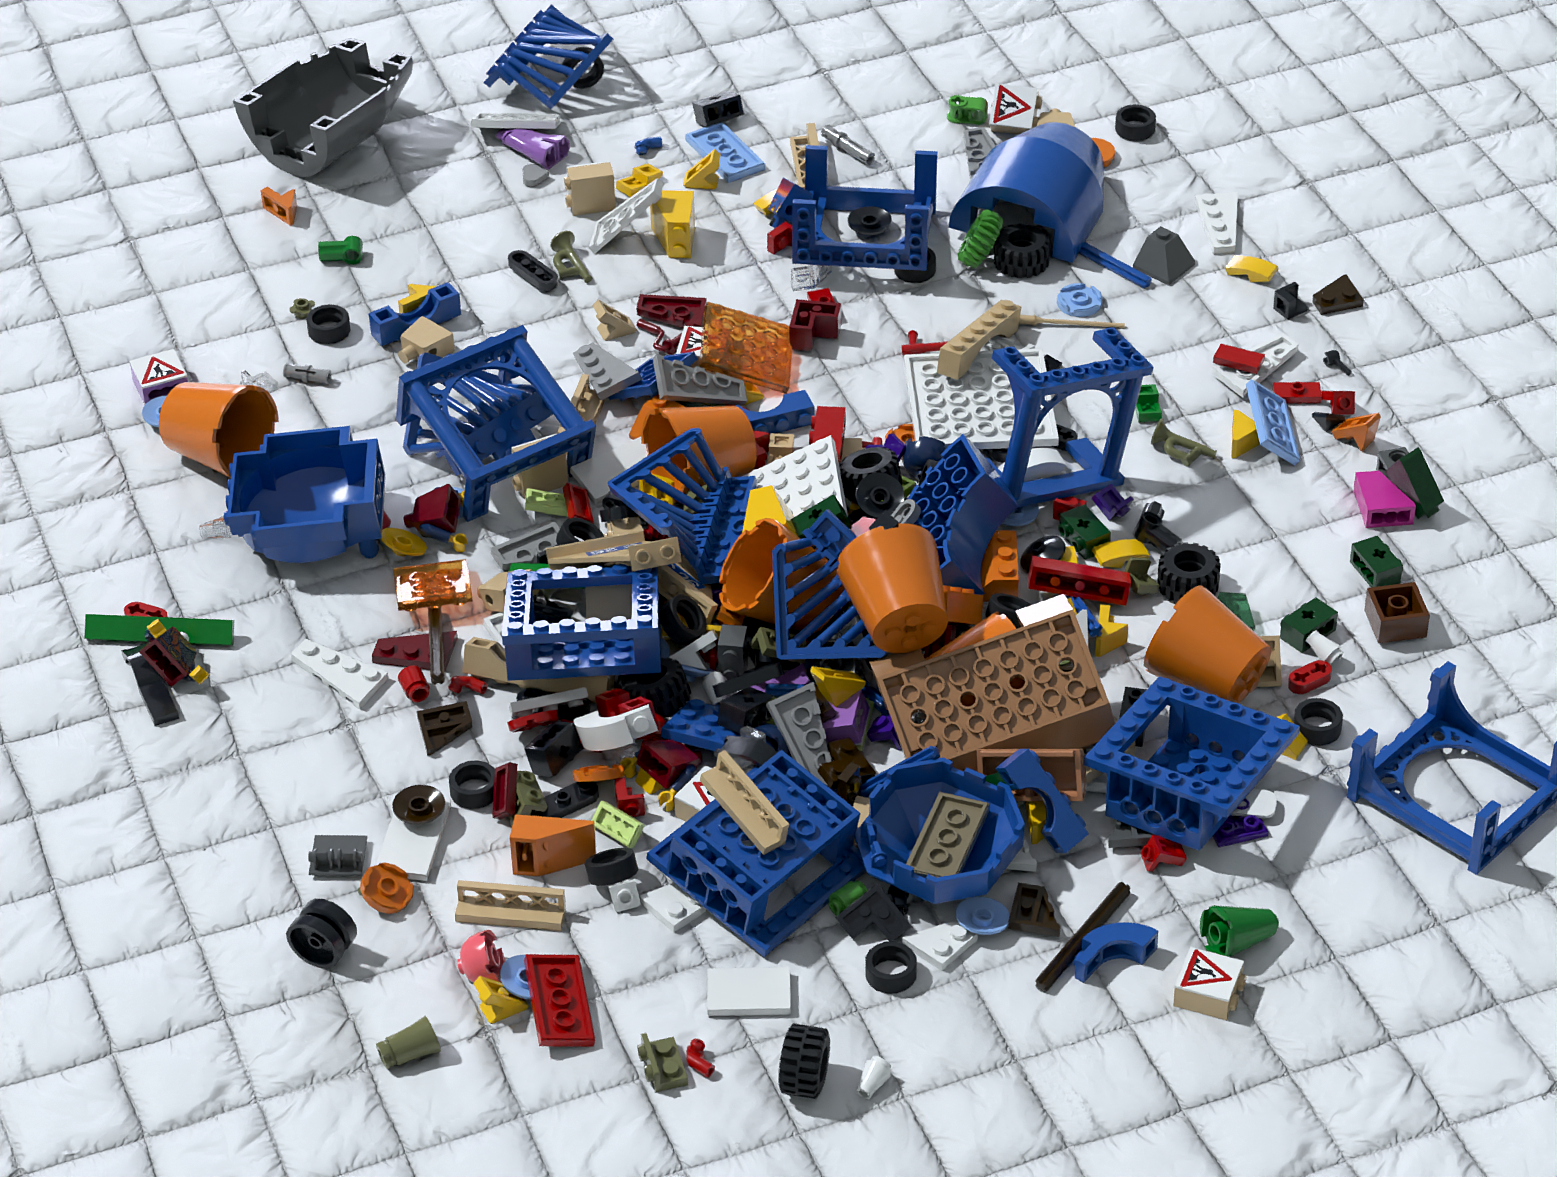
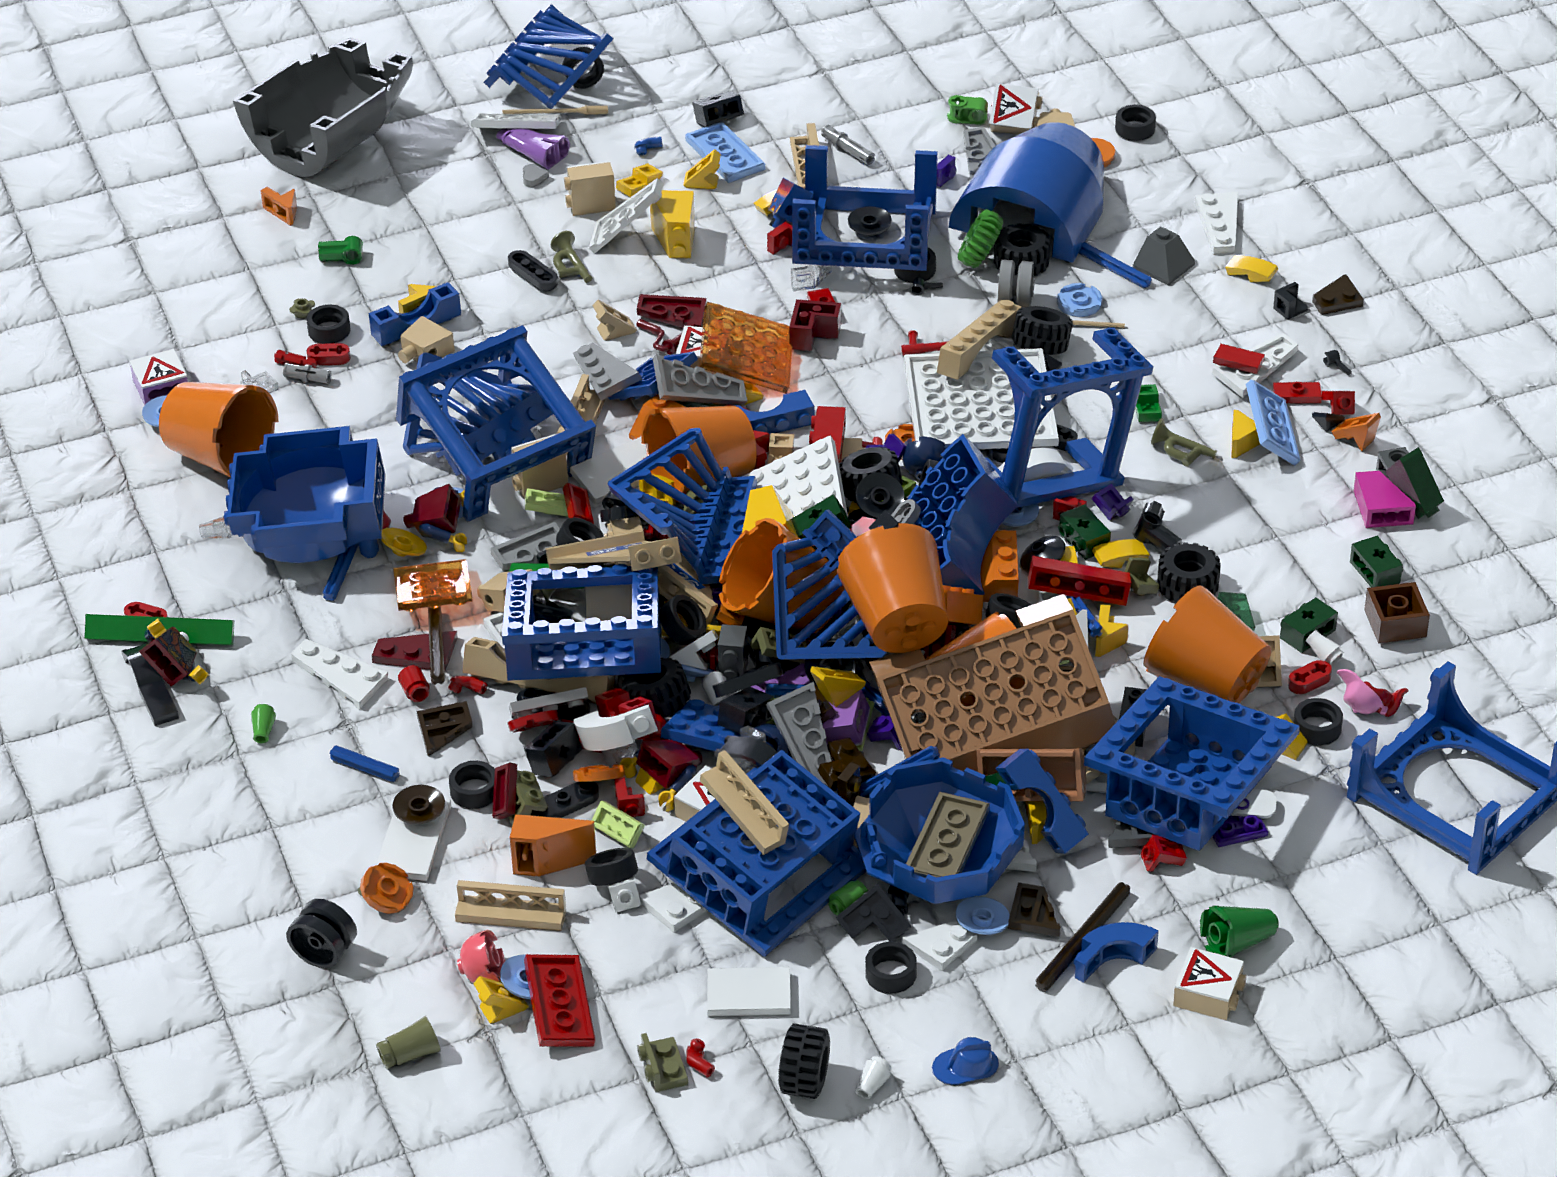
(262, 722): none -> bright green cone
(282, 357): none -> red axle
(329, 353): none -> red beam
(337, 855): dark grey hinge -> none
(338, 573): none -> blue axle
(364, 763): none -> blue axle
(584, 110): none -> tan piece
(919, 286): none -> black hand
(946, 170): none -> dark purple bracket
(966, 1062): none -> blue piece
(1016, 285): none -> light grey wheel
(1042, 328): none -> black tyre
(1367, 699): none -> bright pink hair

